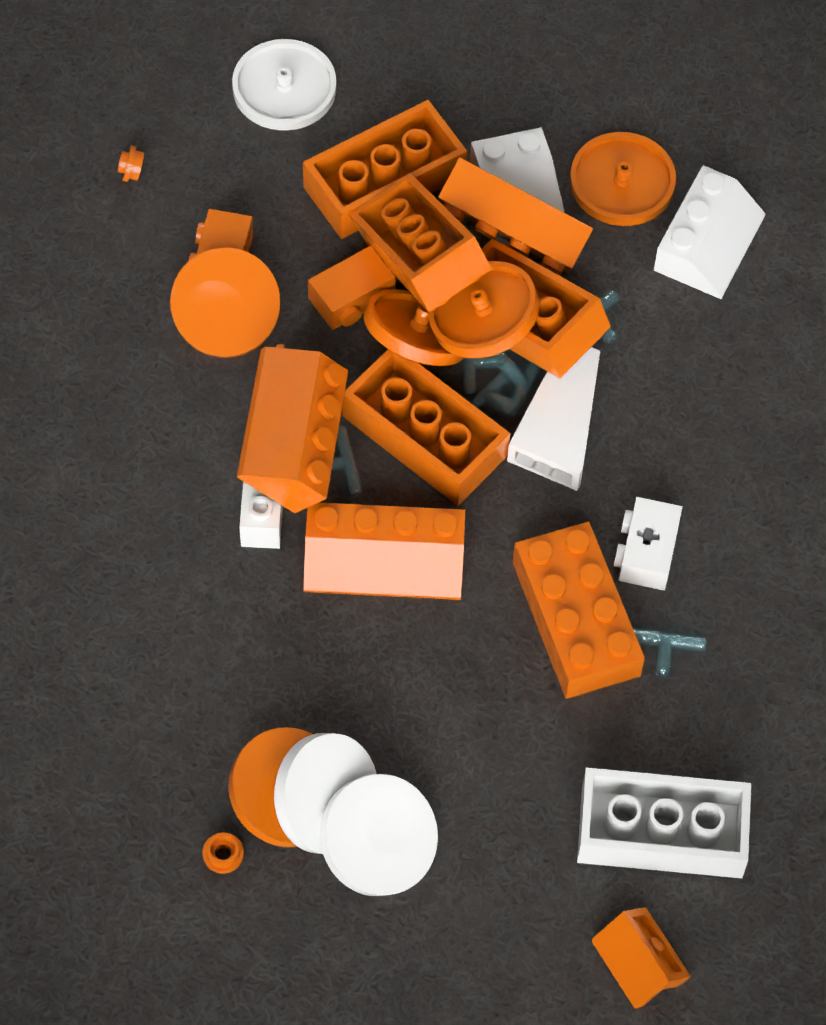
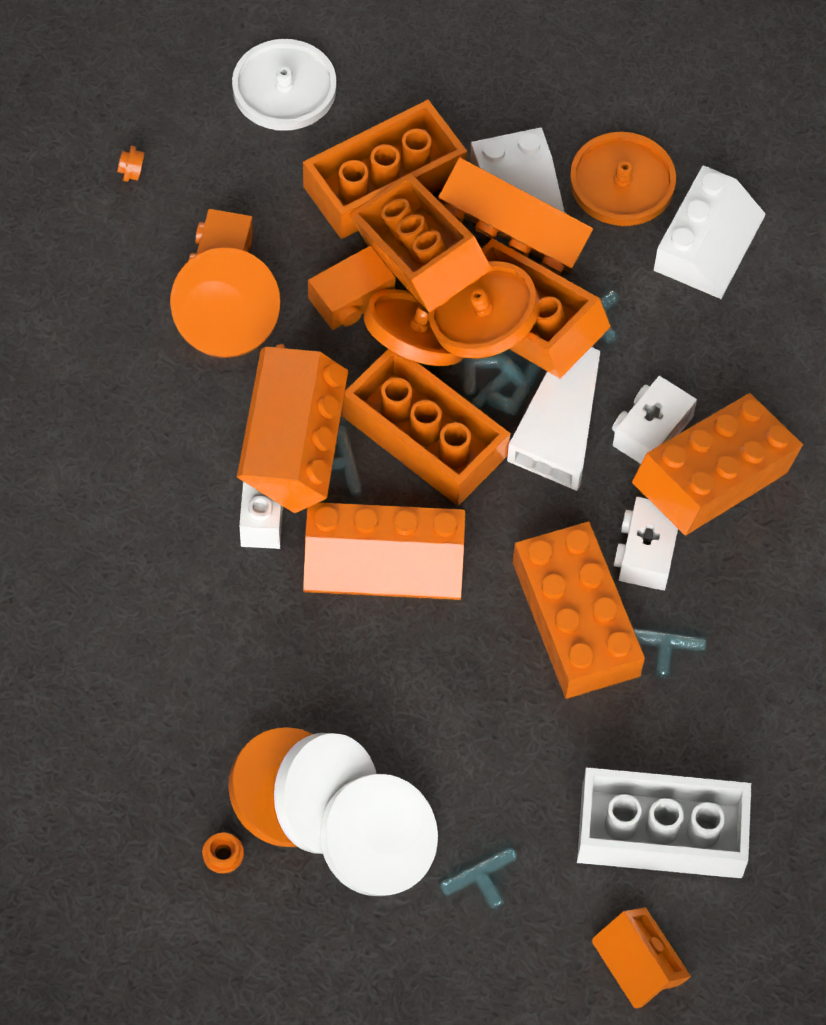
(480, 874): none -> clear light blue piece
(657, 416): none -> white brick
(717, 463): none -> orange brick

